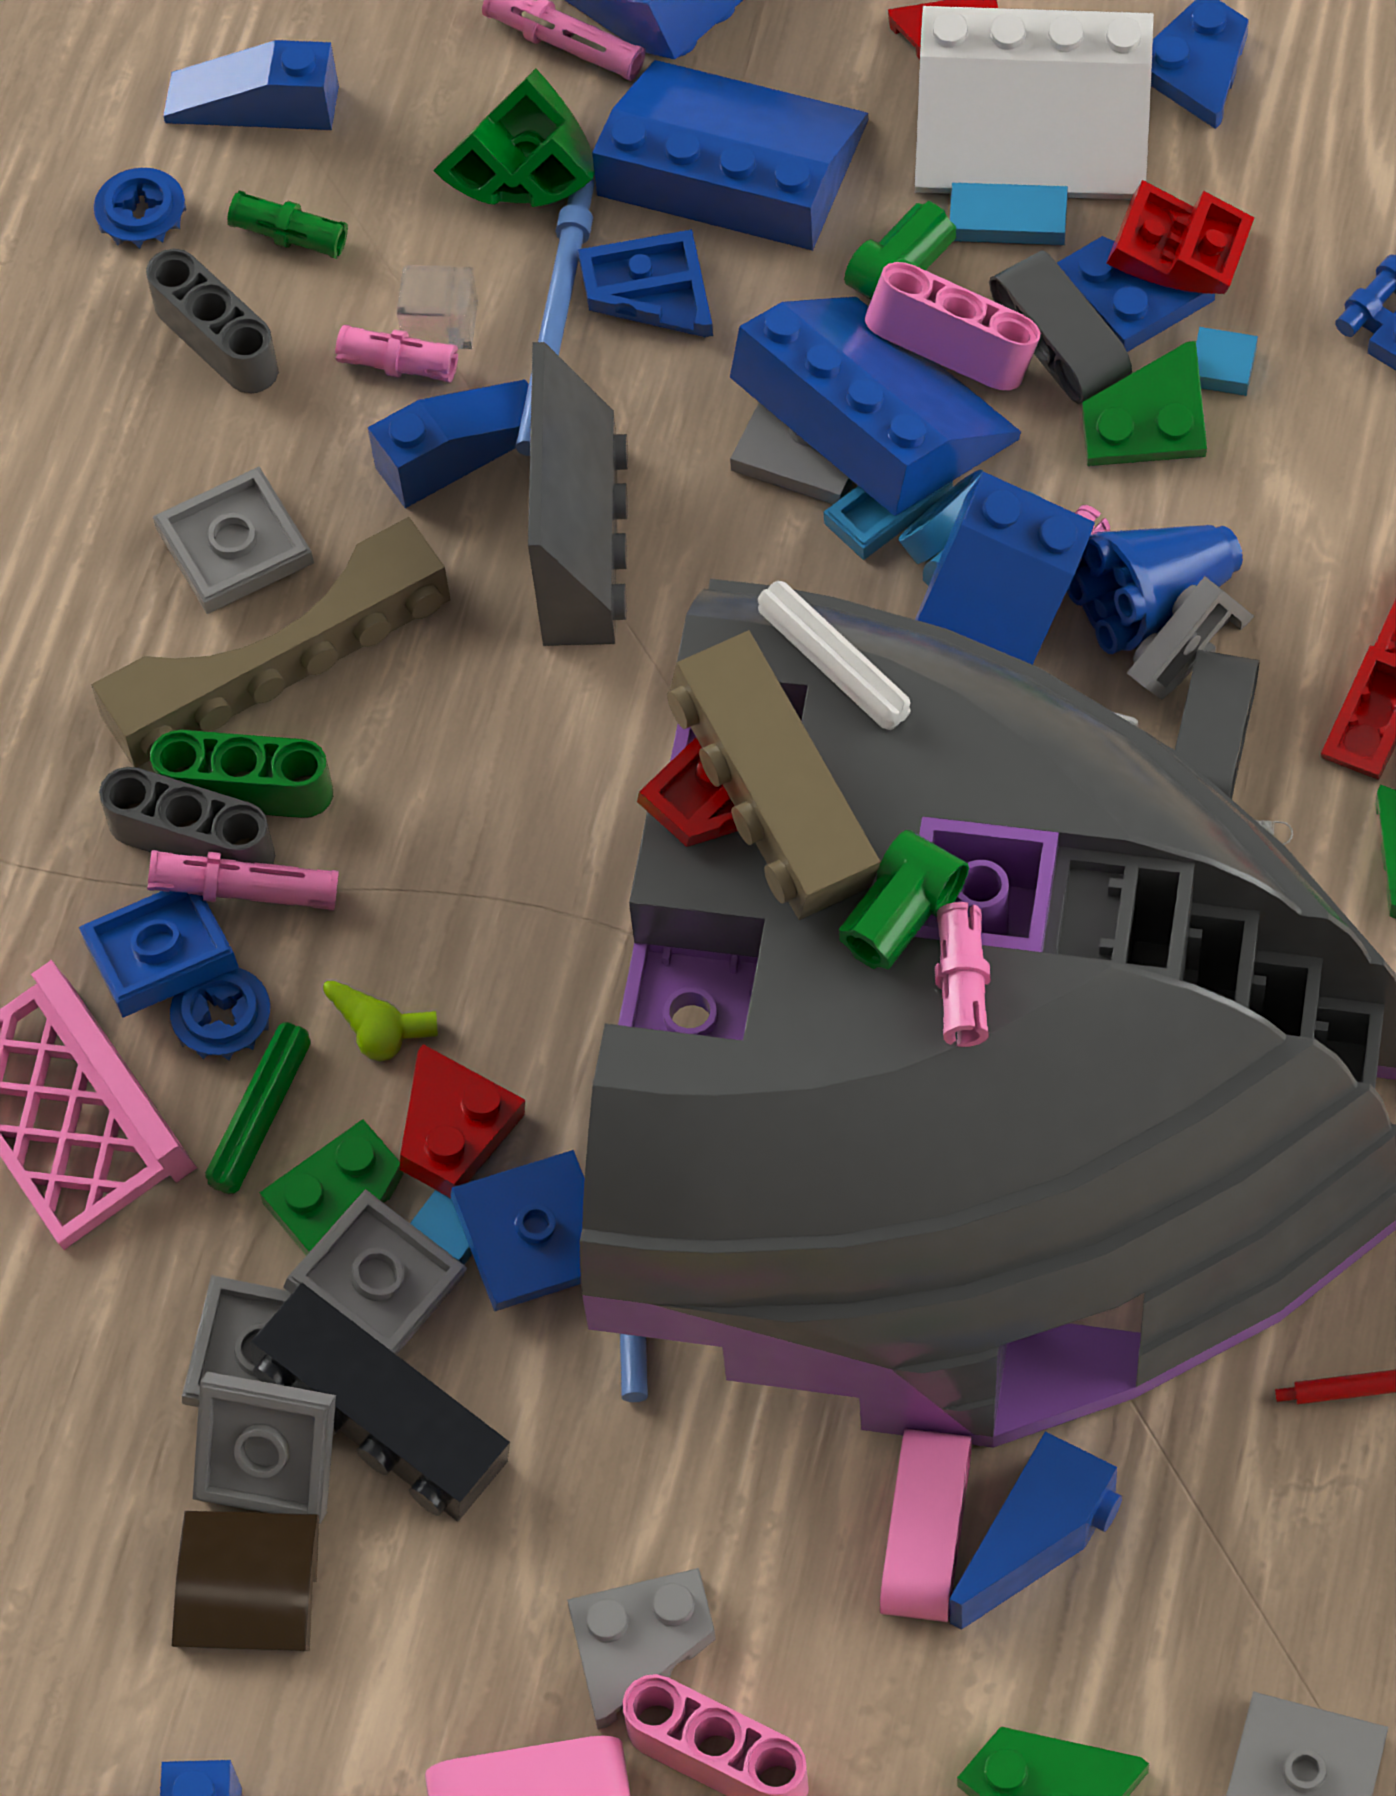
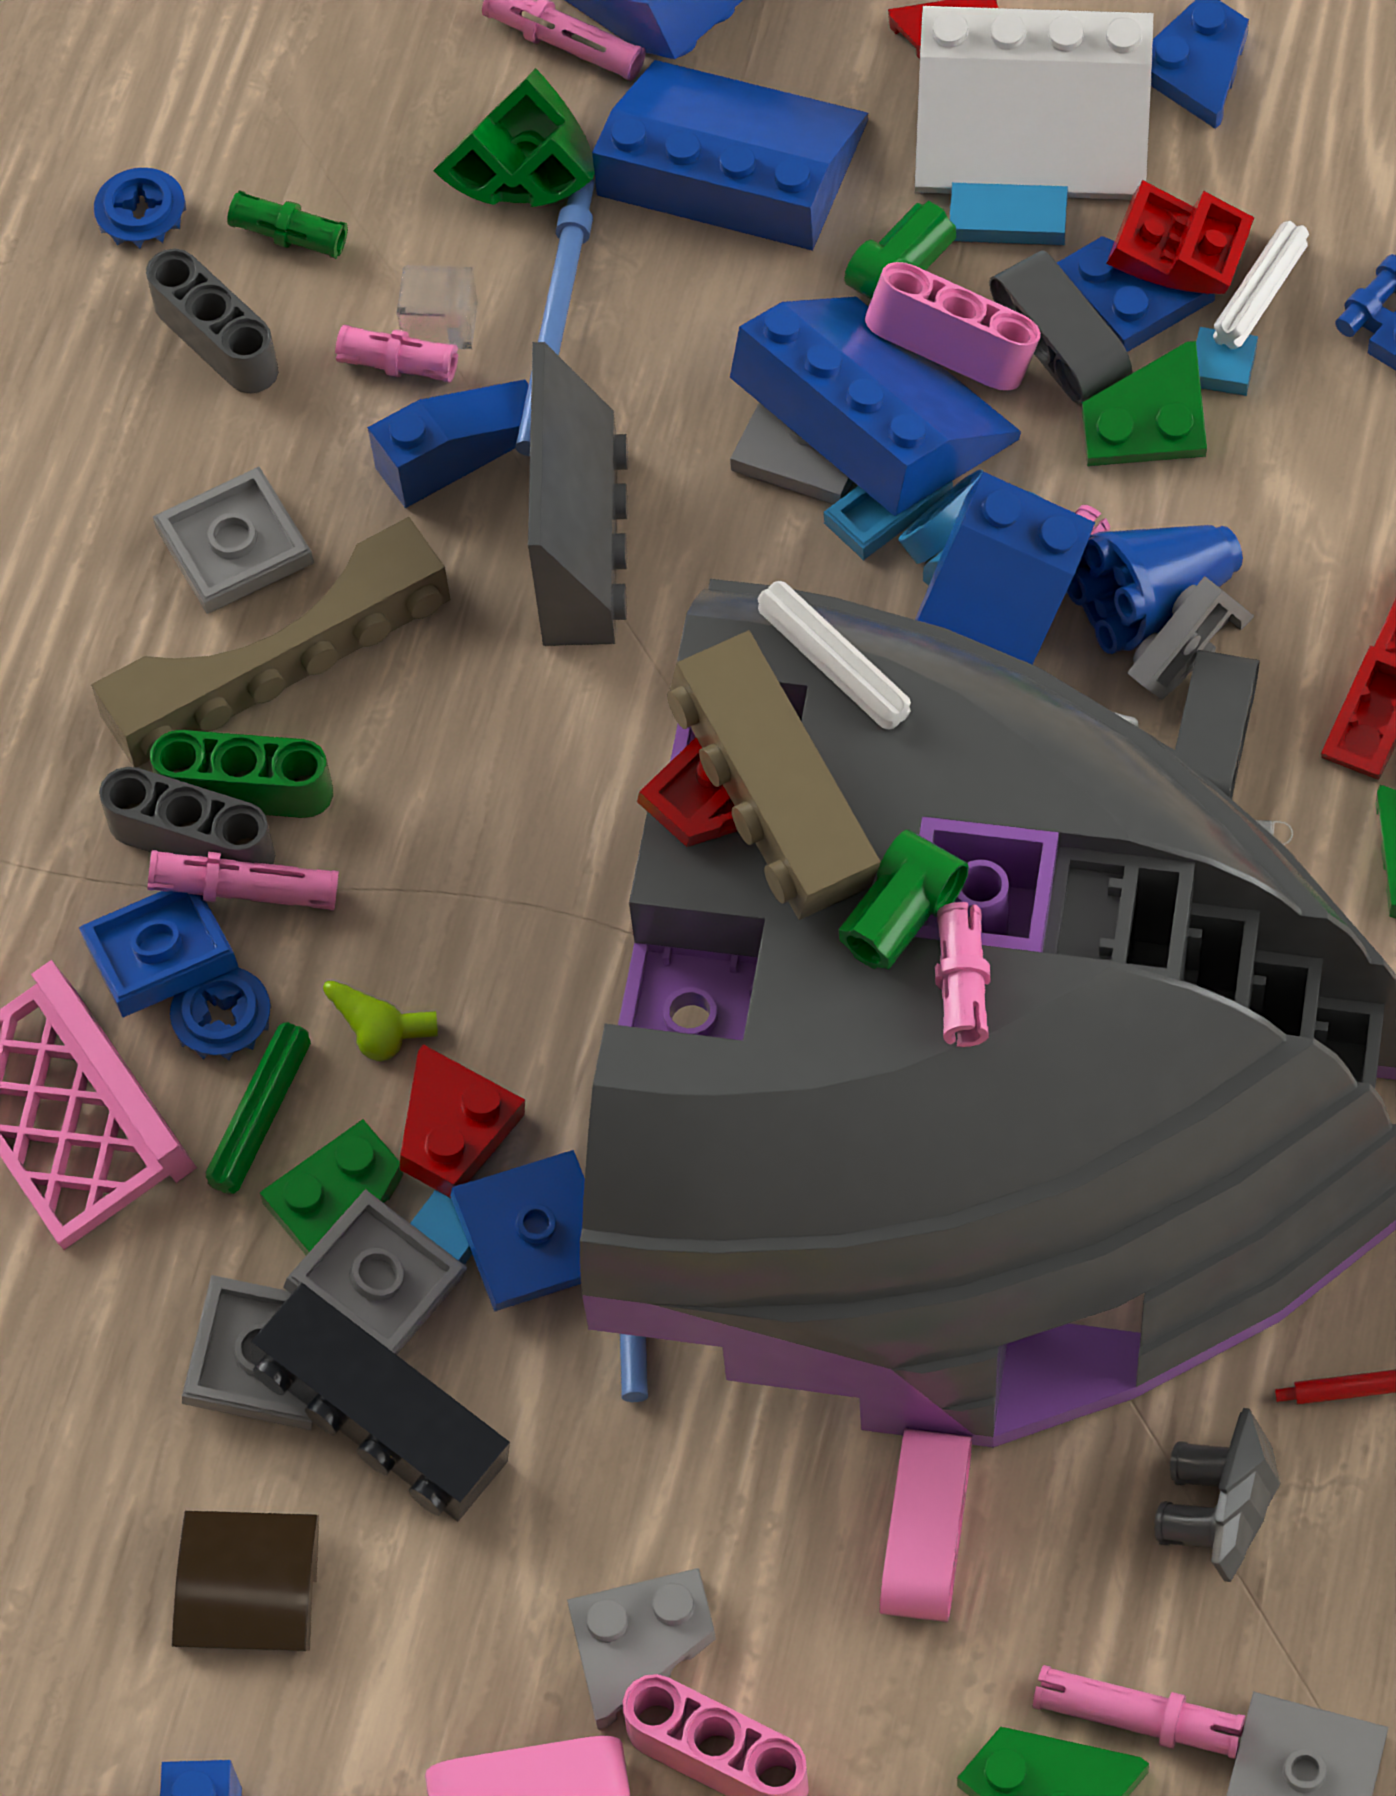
(258, 87): blue slope -> none
(263, 1446): light grey plate -> none
(649, 282): blue wing -> none
(1039, 1526): blue slope -> none
(1140, 1712): none -> bright pink pin
(1246, 1483): none -> dark grey connector
(1260, 285): none -> white axle

